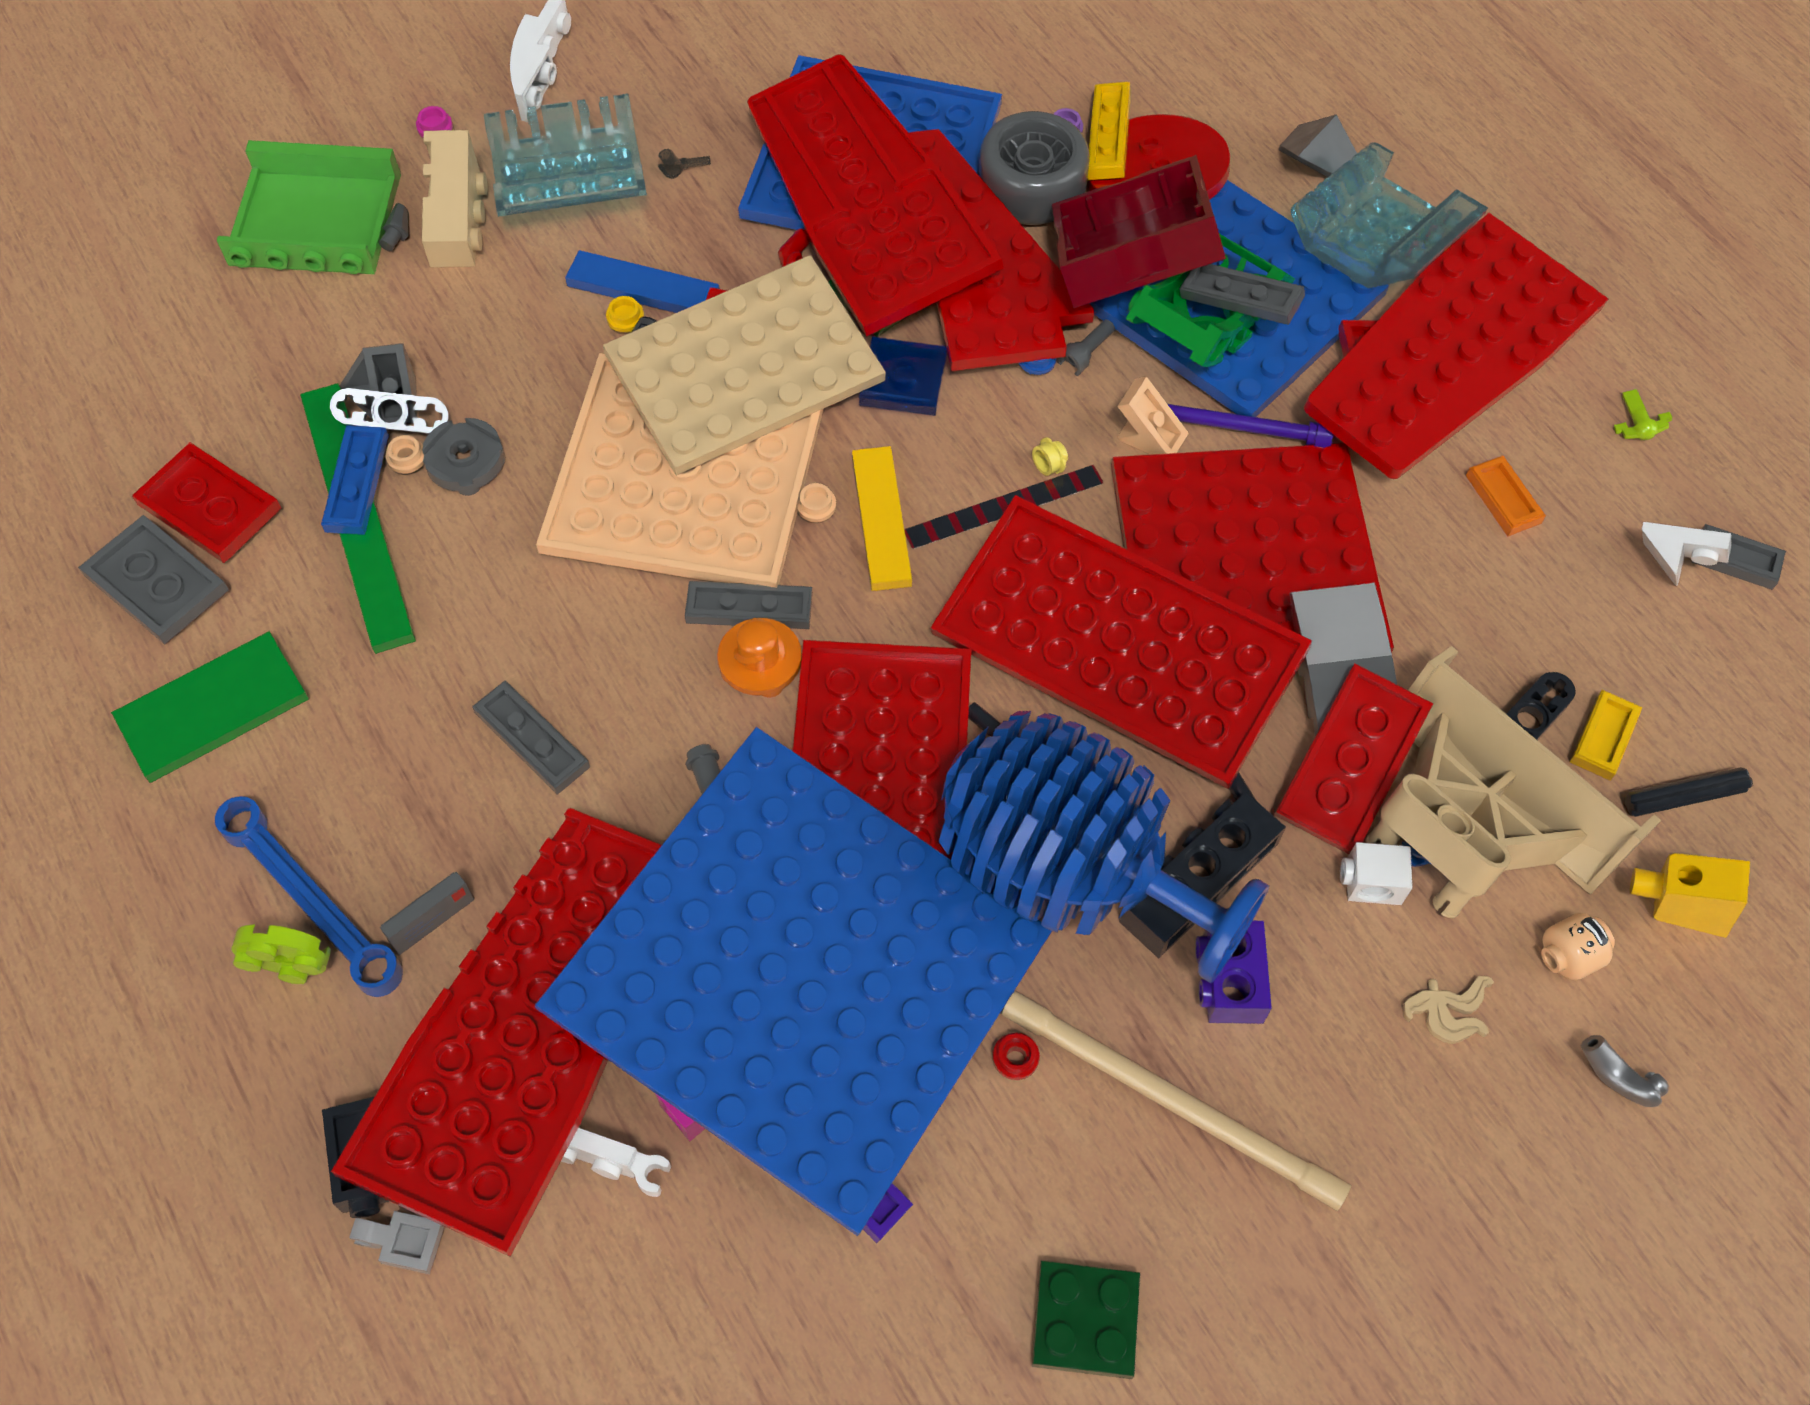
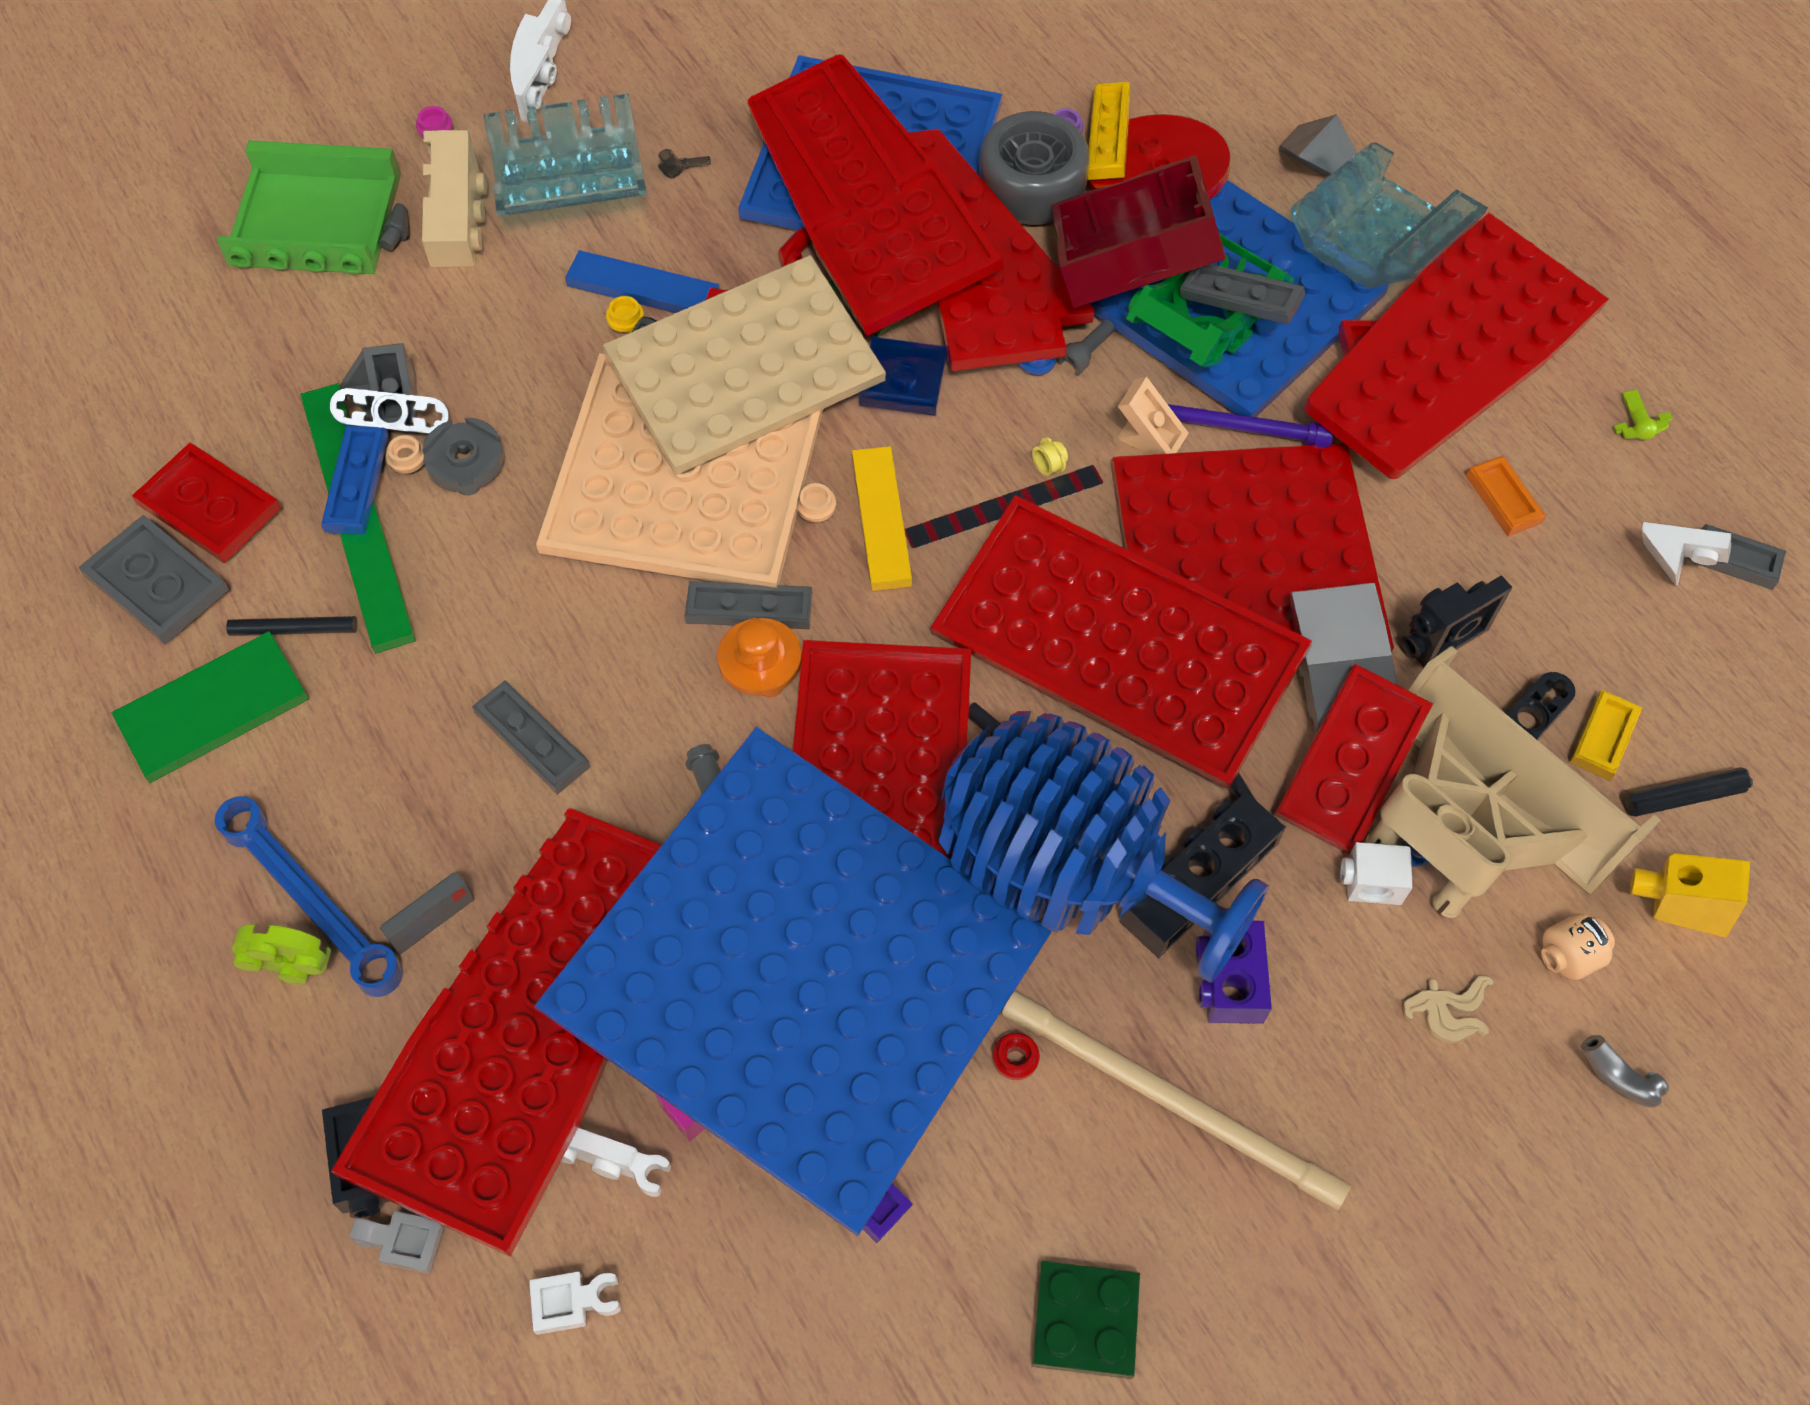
(298, 625): none -> black bar
(562, 1300): none -> white plate
(1454, 618): none -> black plate

